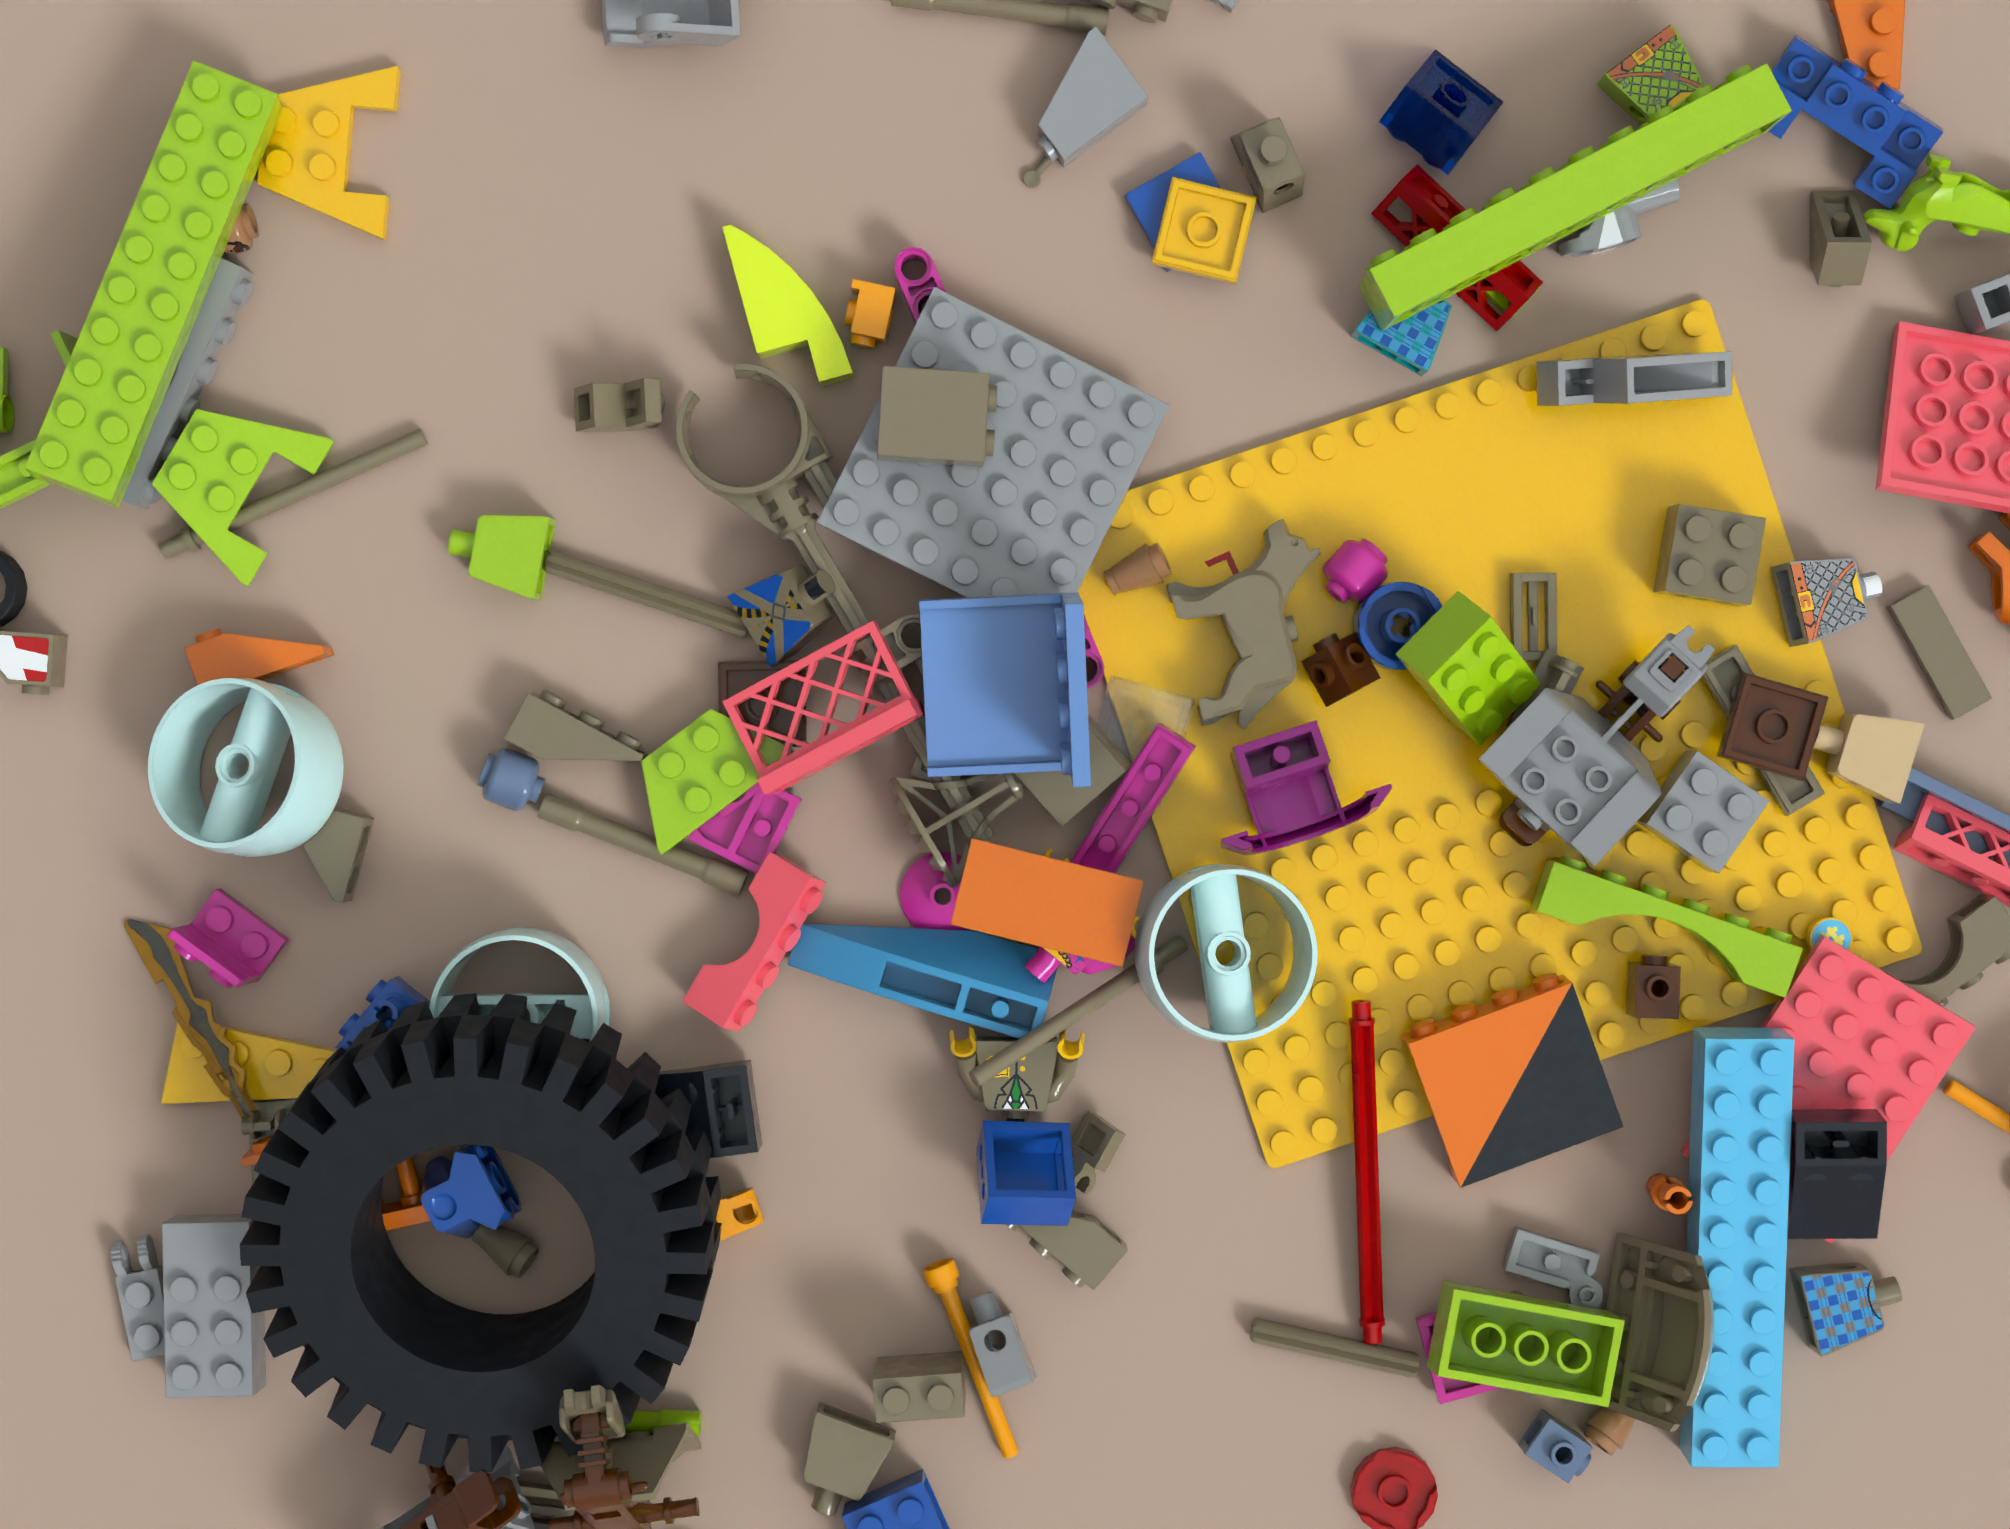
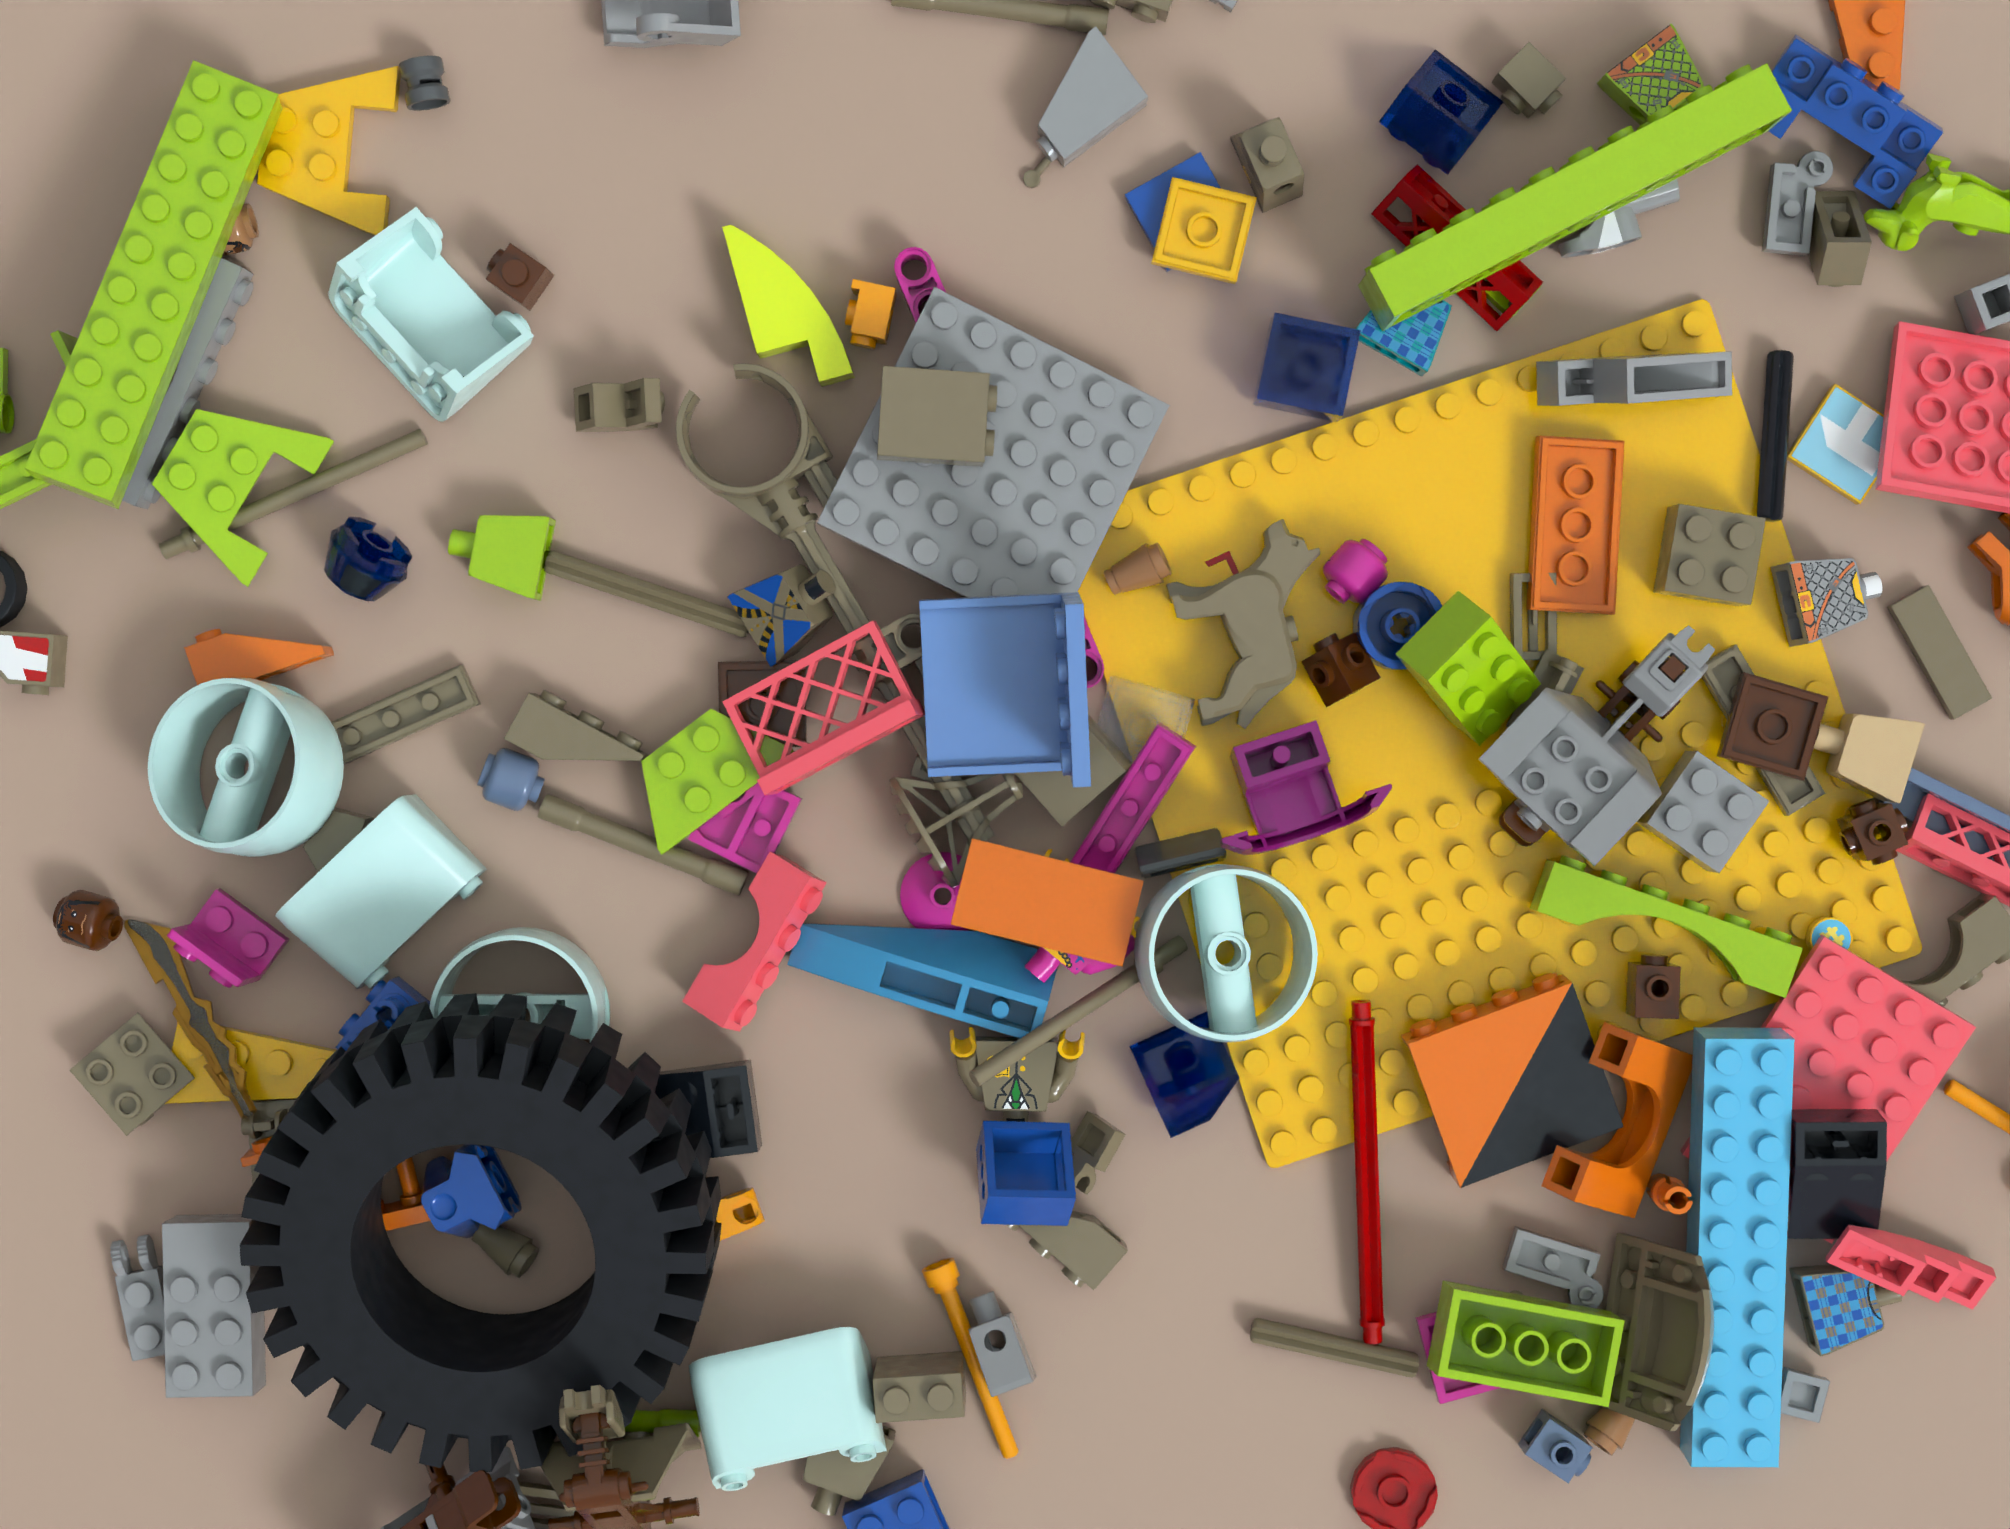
(87, 920): none -> reddish brown head
(132, 1074): none -> dark tan hinge
(365, 561): none -> clear blue cone
(381, 890): none -> light aqua windscreen
(405, 713): none -> dark tan tile
(424, 83): none -> dark grey wheel
(424, 316): none -> light aqua windscreen
(518, 276): none -> reddish brown brick
(786, 1404): none -> light aqua windscreen
(1180, 853): none -> dark grey slope
(1185, 1075): none -> clear blue slope
(1306, 367): none -> clear blue brick
(1529, 82): none -> dark tan brick
(1575, 524): none -> orange tile
(1621, 1170): none -> orange arch
(1775, 435): none -> black axle
(1792, 203): none -> light grey hinge
(1803, 1394): none -> light grey plate
(1841, 444): none -> tile
(1858, 830): none -> reddish brown brick
(1911, 1265): none -> coral slope

